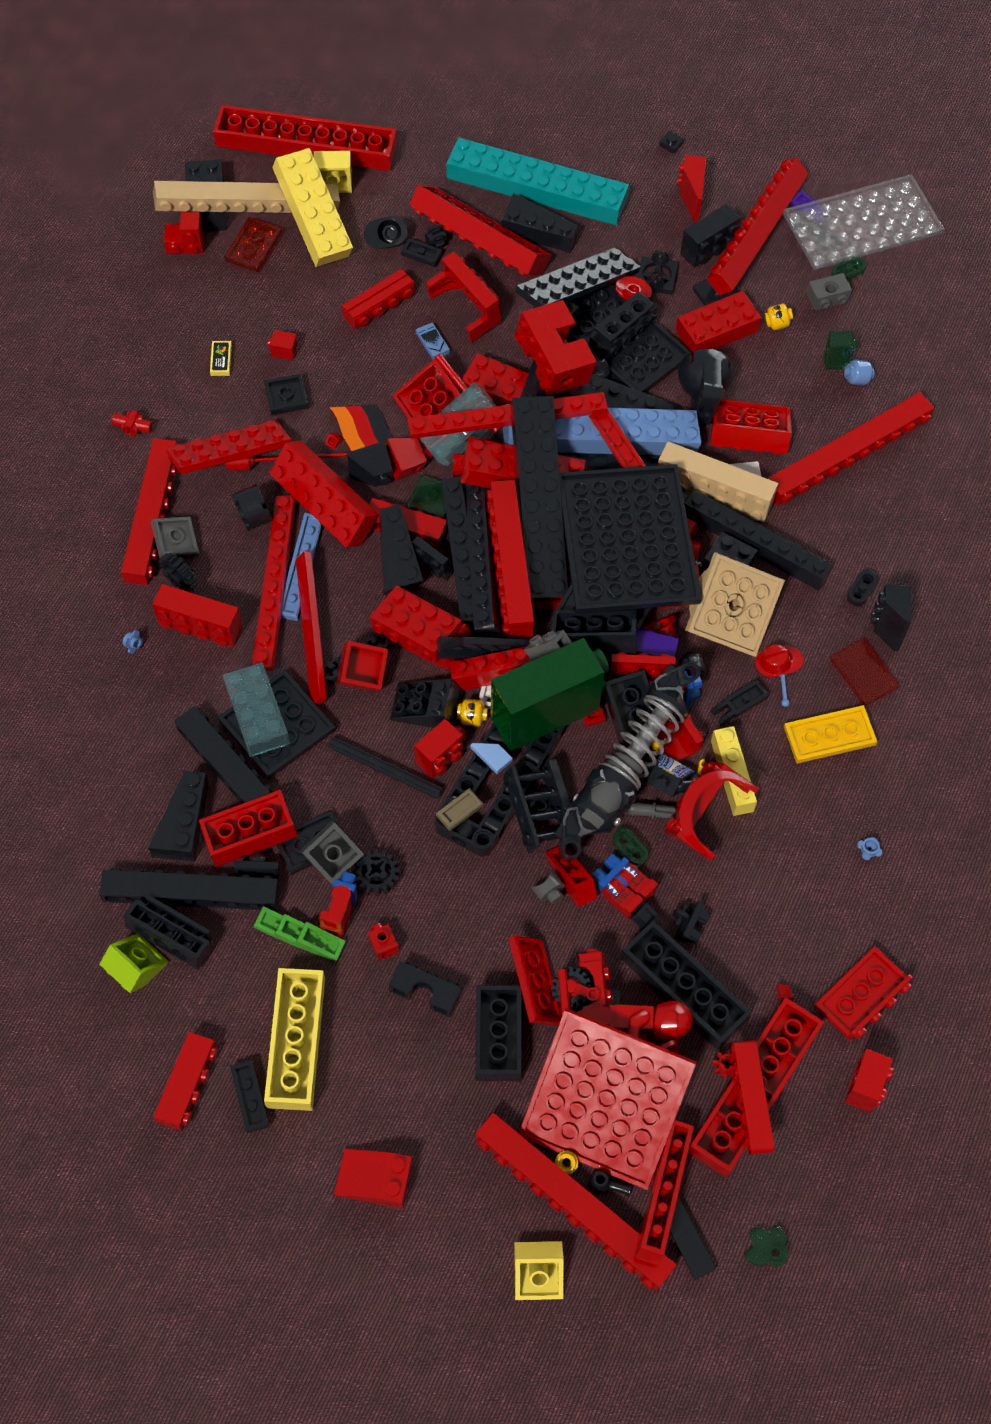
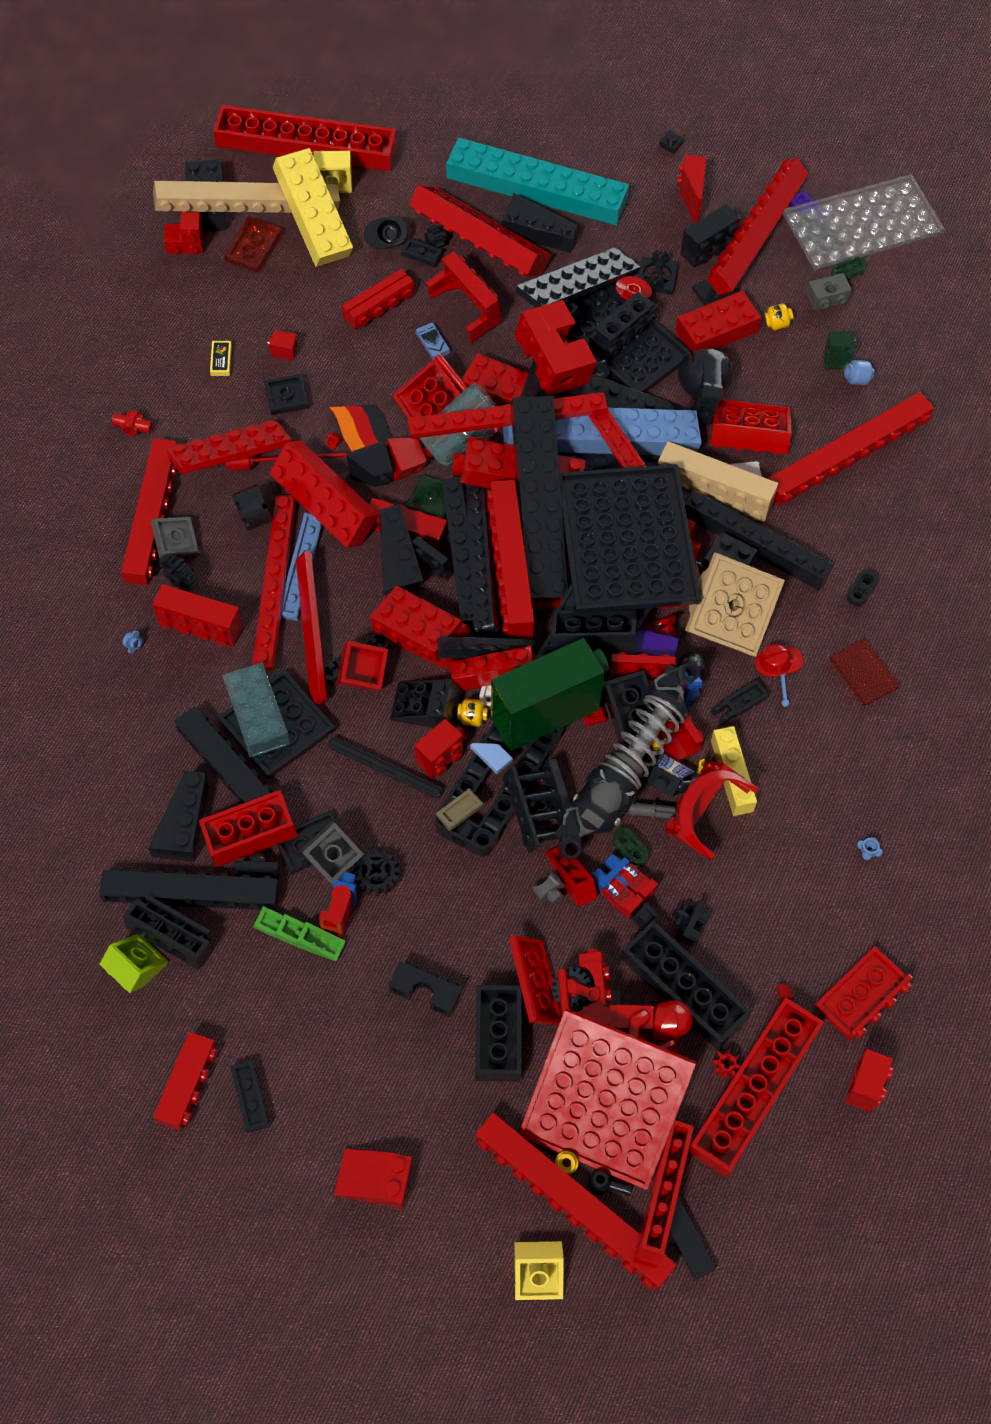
(295, 1039): light yellow brick -> none
(383, 948): red brick -> none
(546, 644): dark grey brick -> none
(752, 1097): red beam -> none
(765, 1244): clear green plate -> none
(830, 734): yellow plate -> none
(892, 614): black slope -> none

